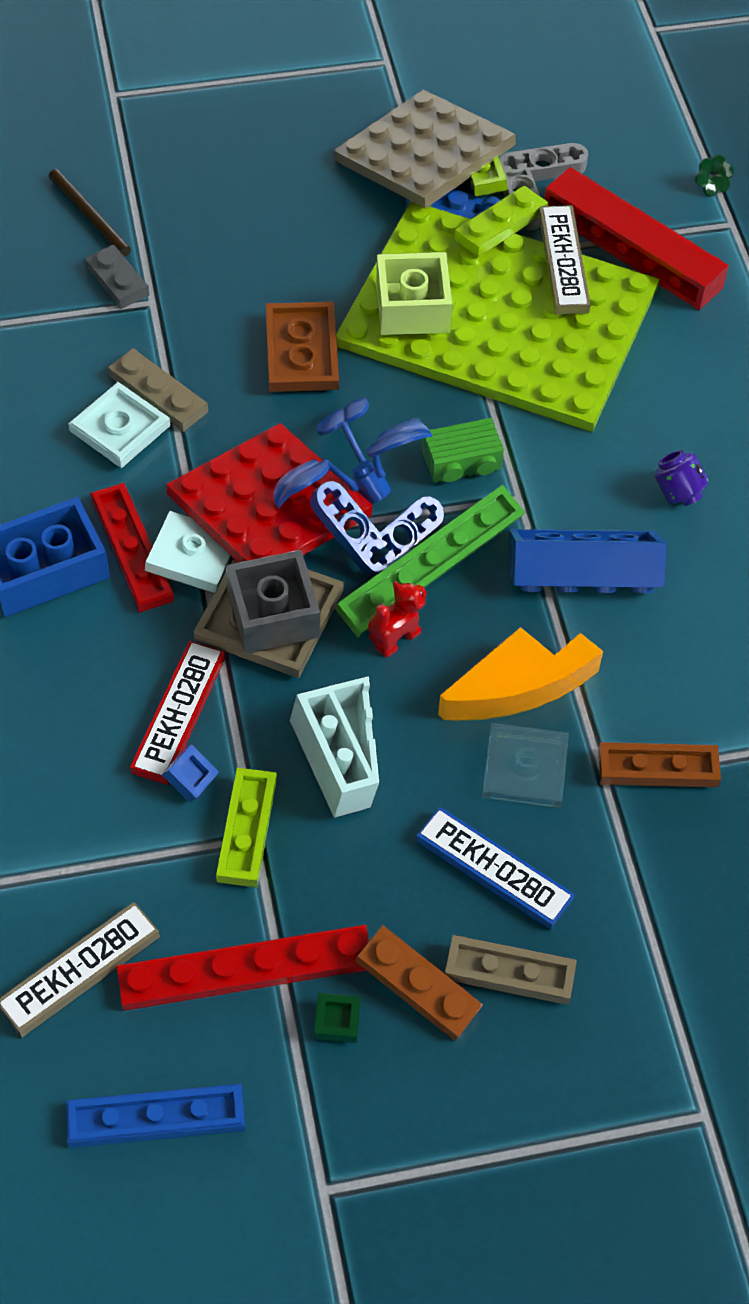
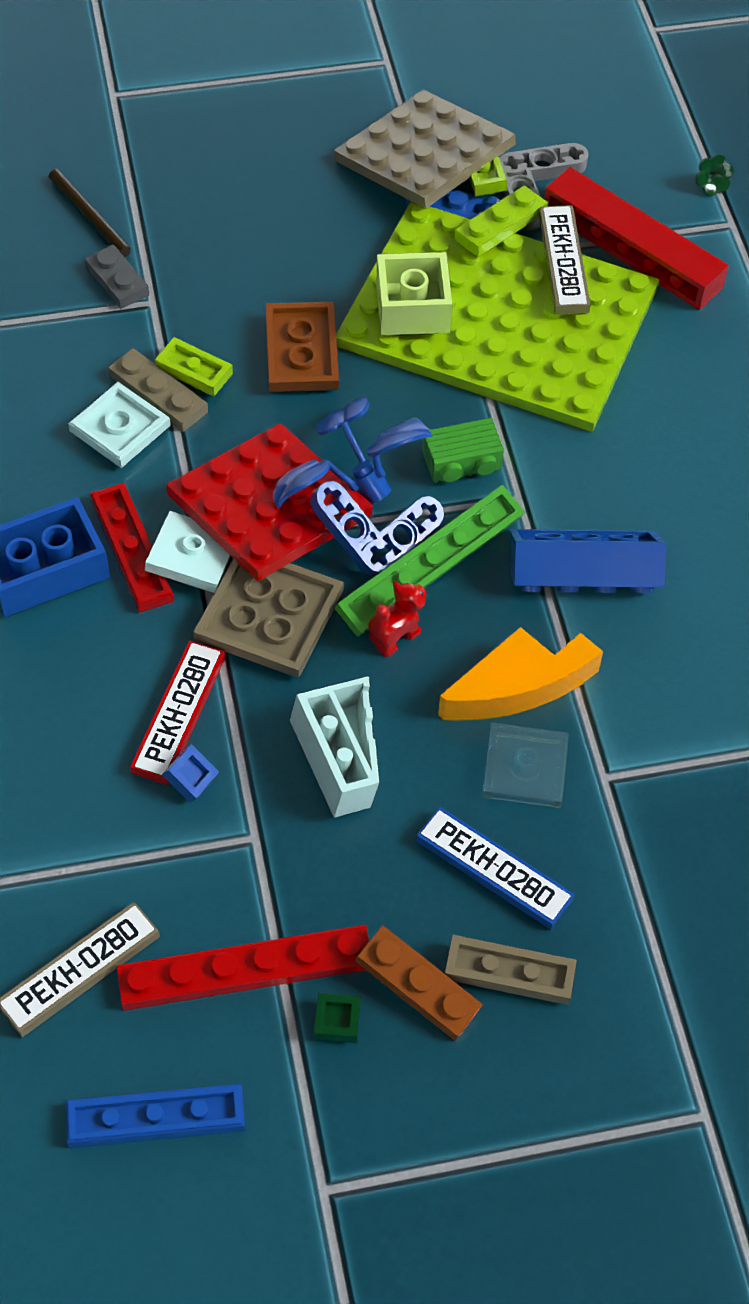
(194, 366): none -> lime plate
(246, 827): lime plate -> none
(273, 601): flat silver brick -> none
(659, 764): dark orange plate -> none
(681, 477): dark purple head -> none

